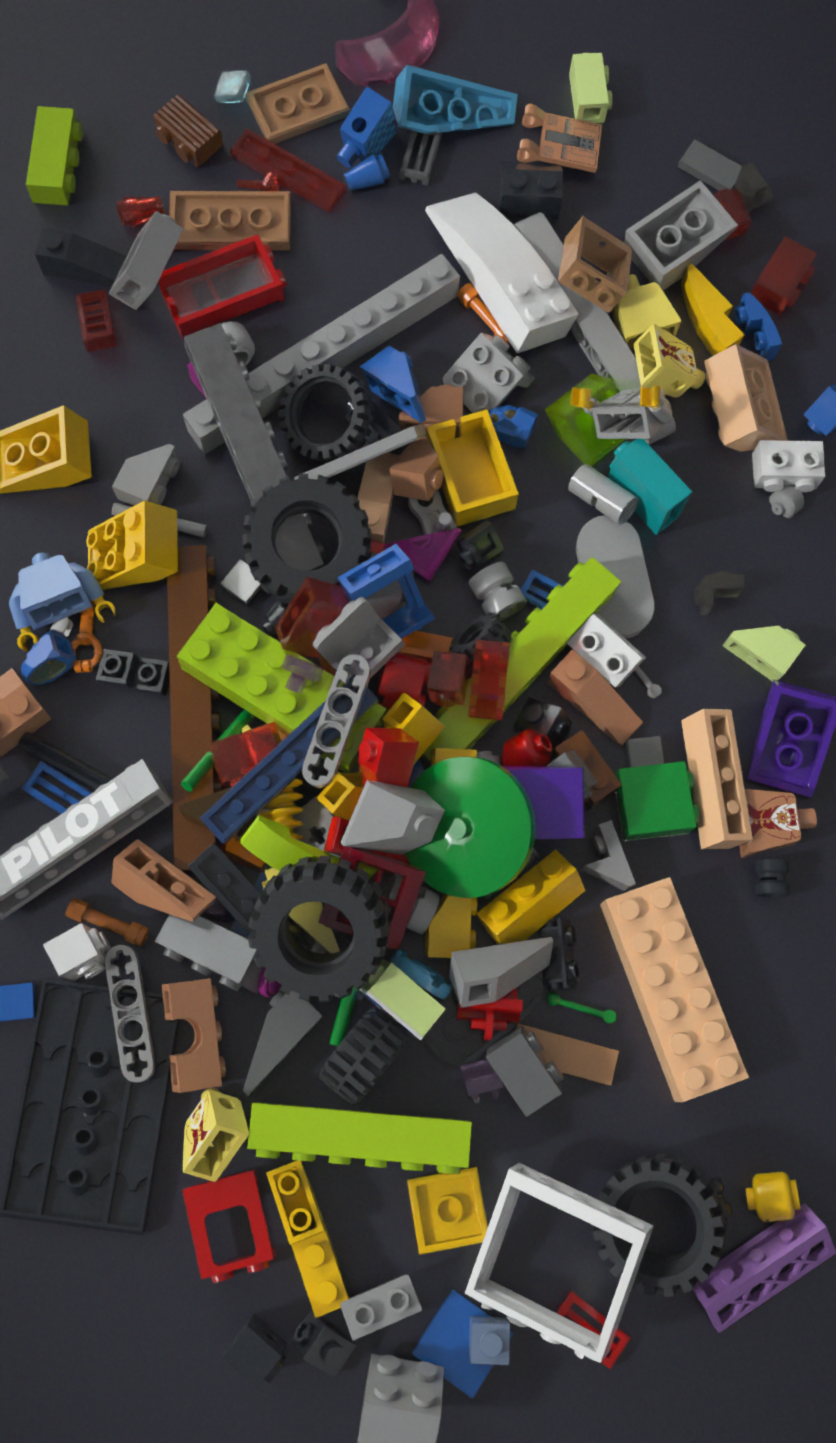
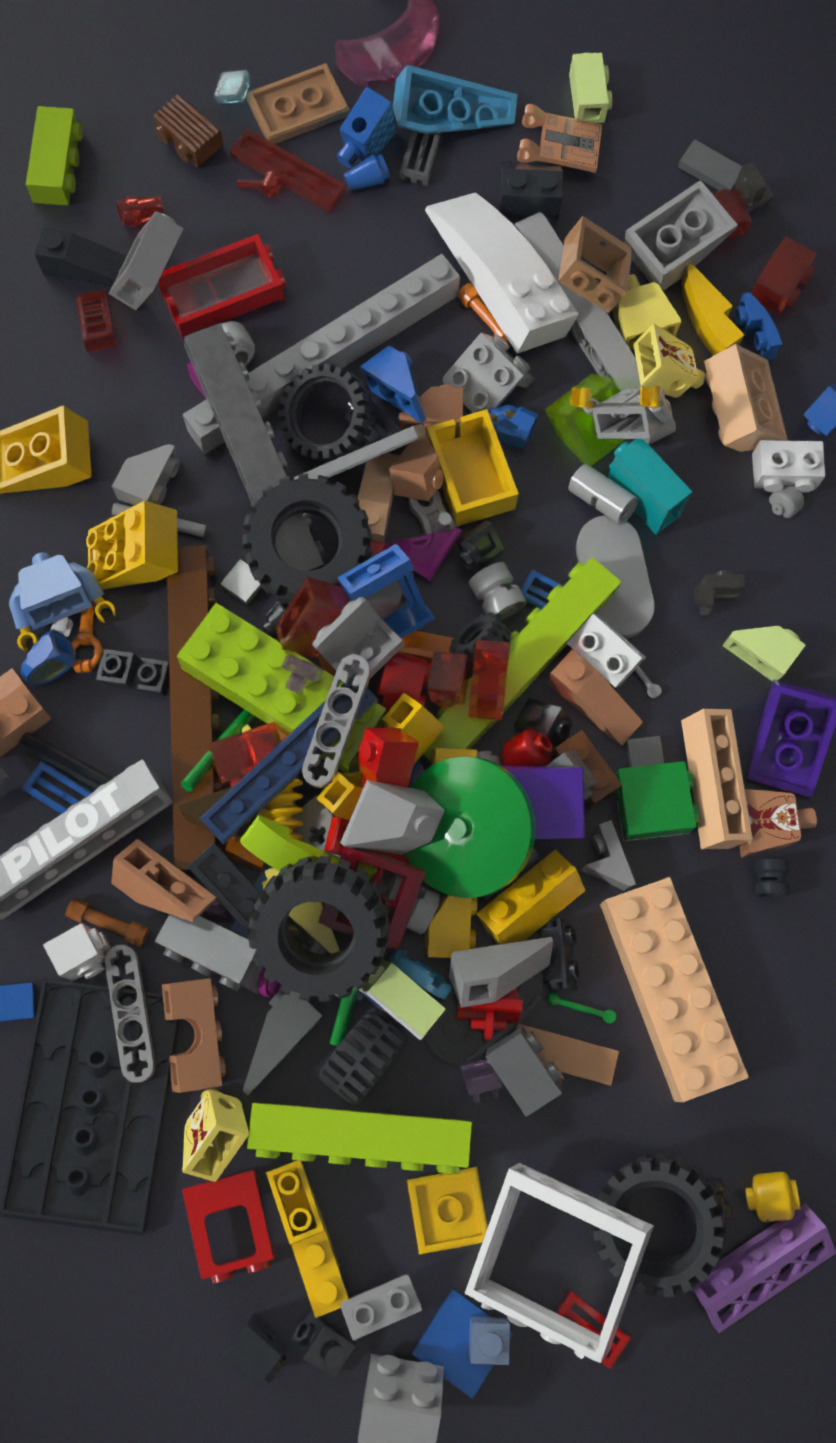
(226, 217): medium nougat tile -> none

